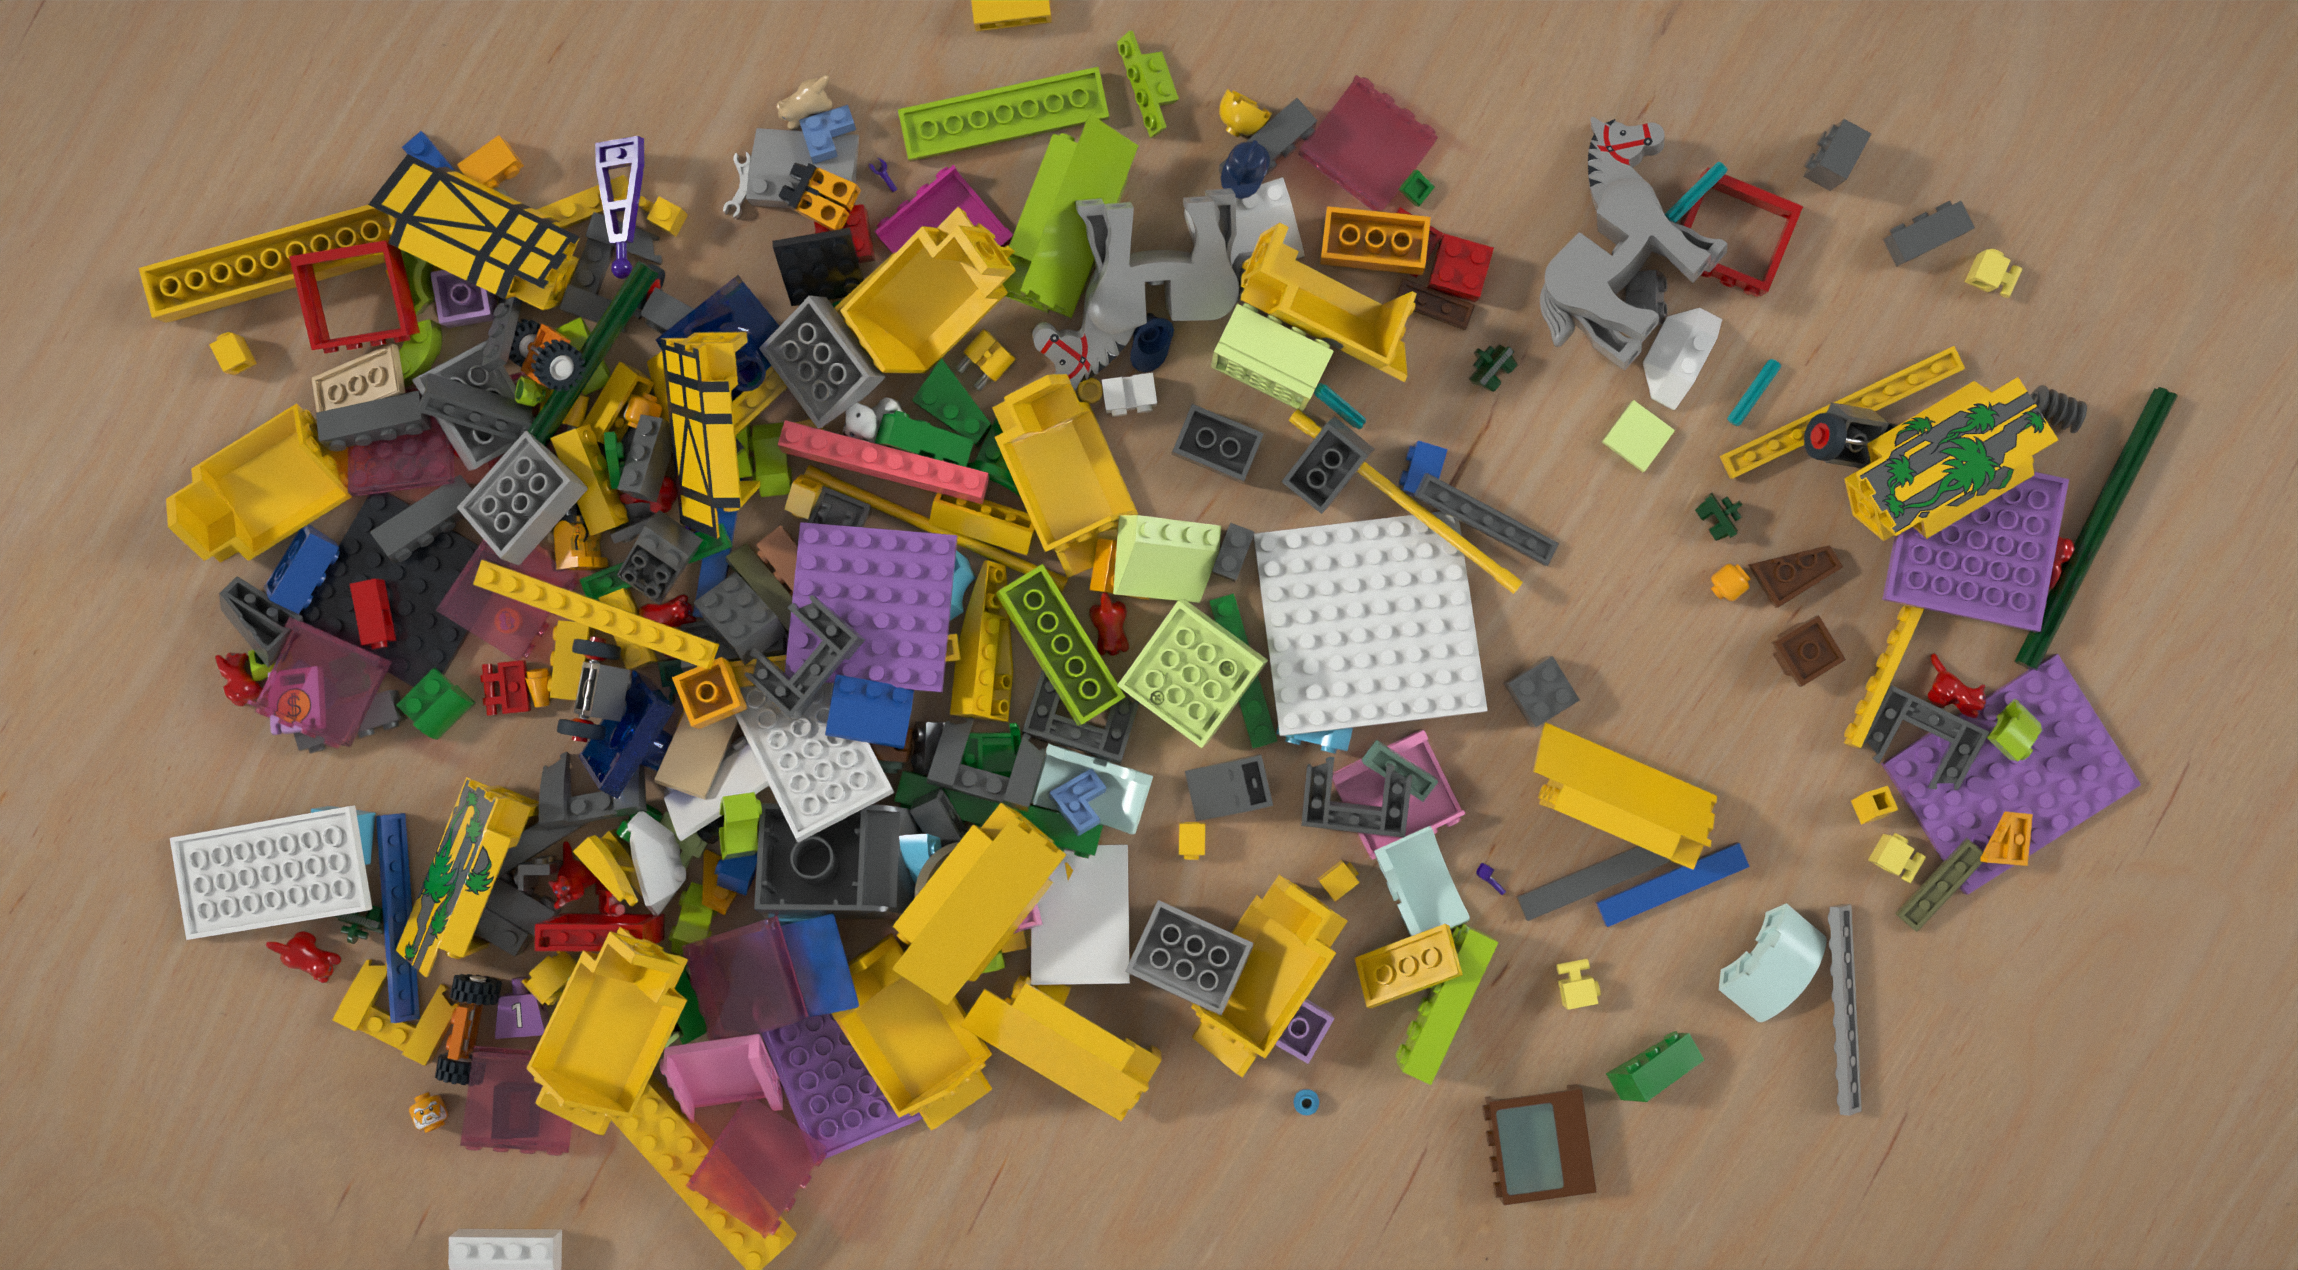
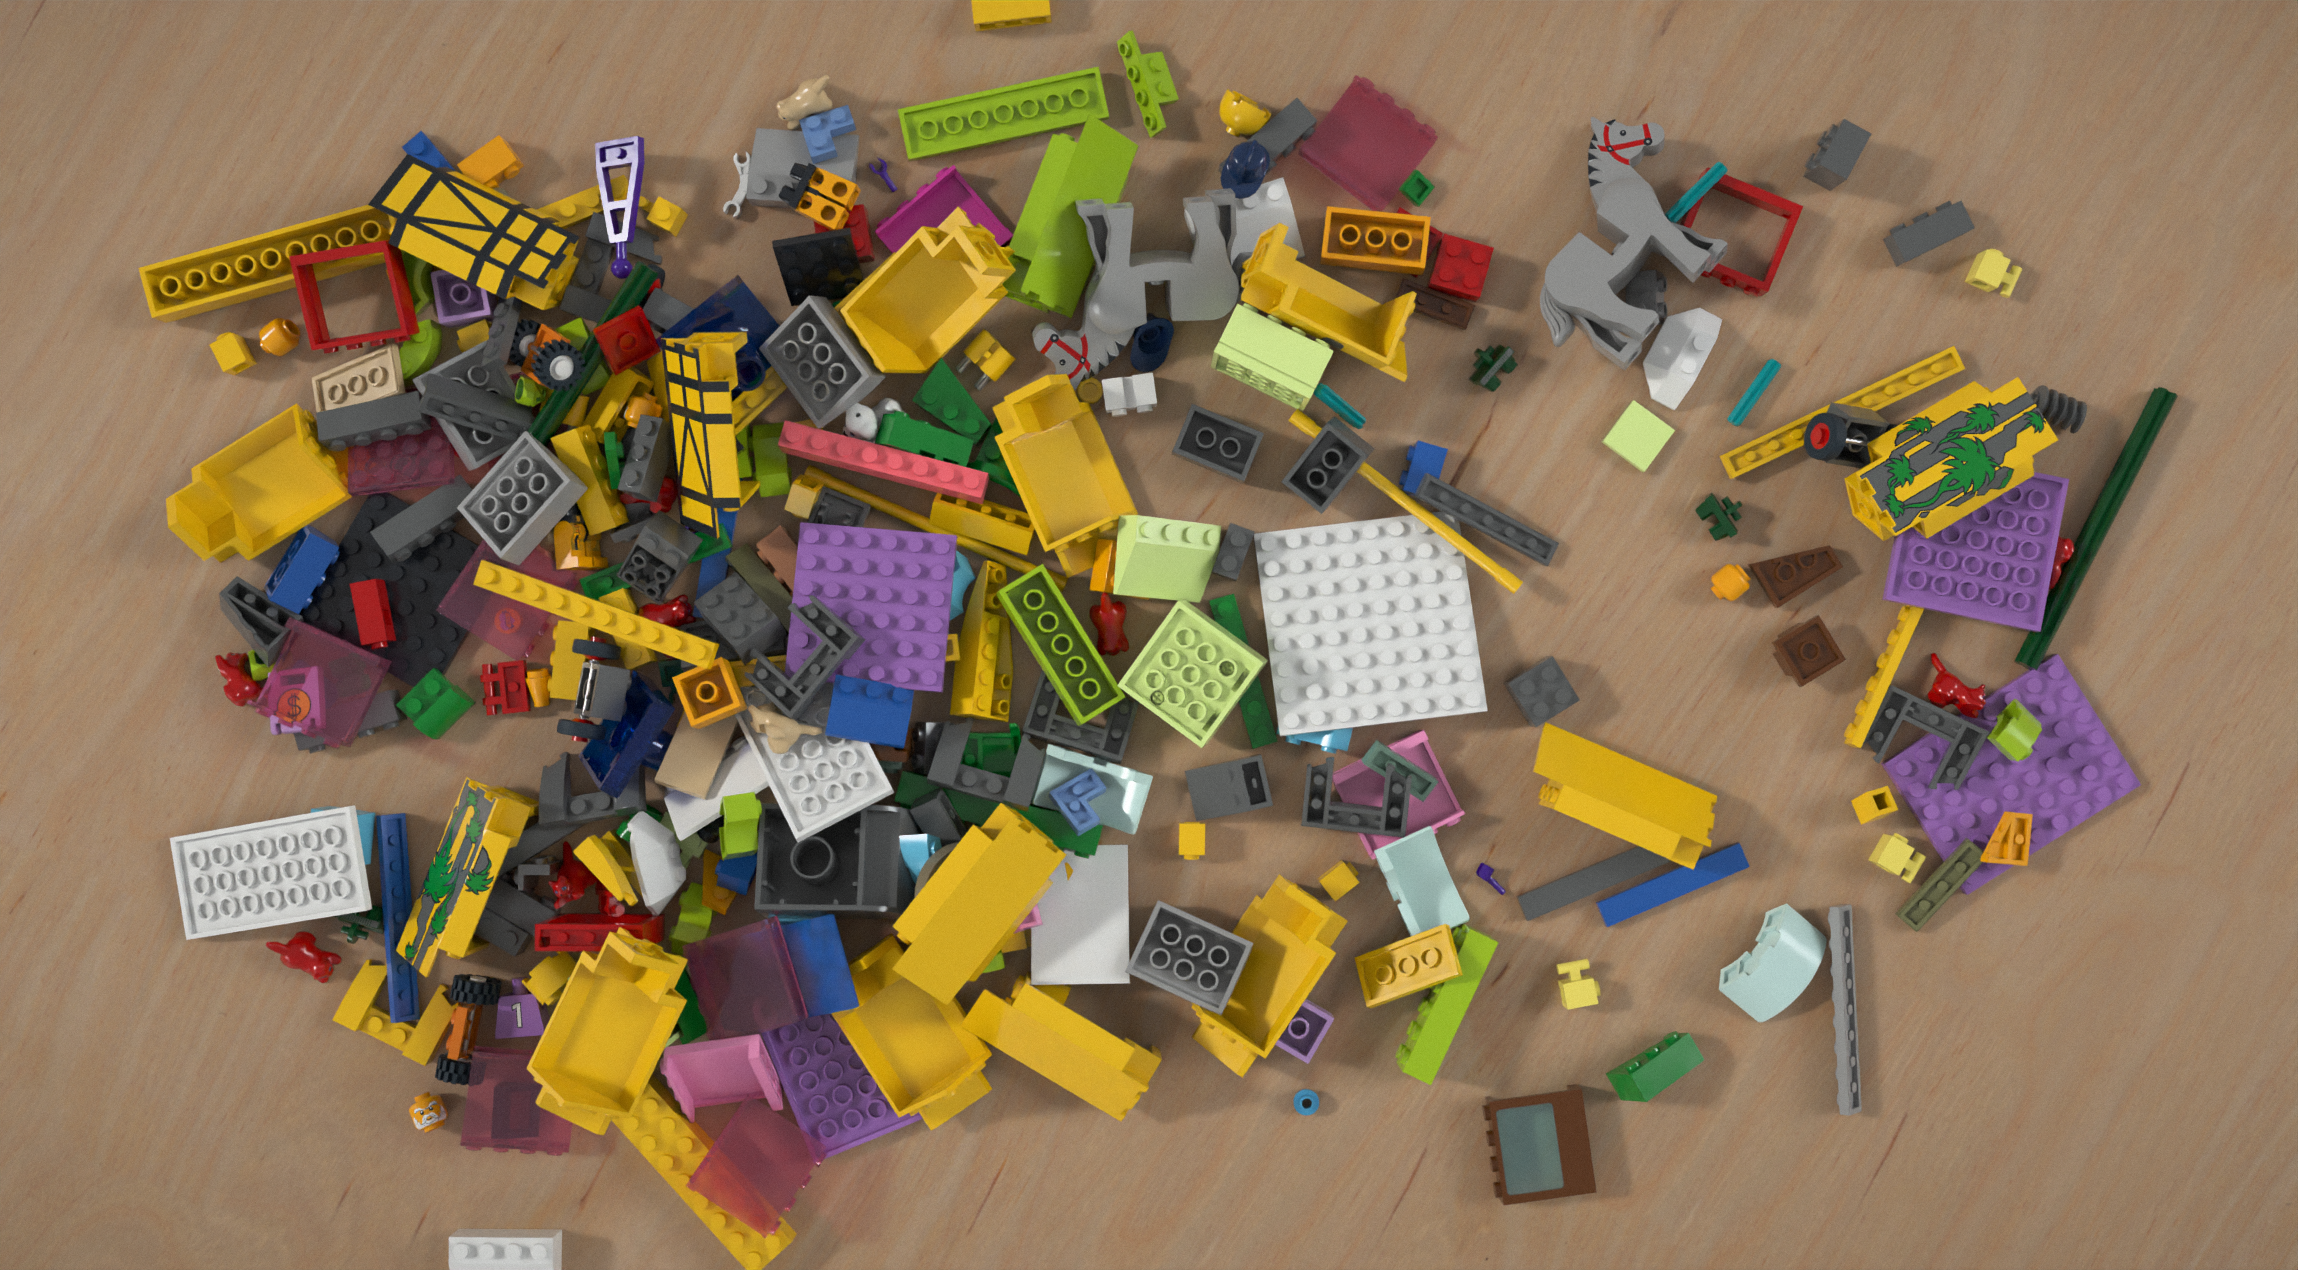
(279, 336): none -> light orange head
(473, 335): none -> yellow brick
(626, 340): none -> red tile
(780, 729): none -> tan animal

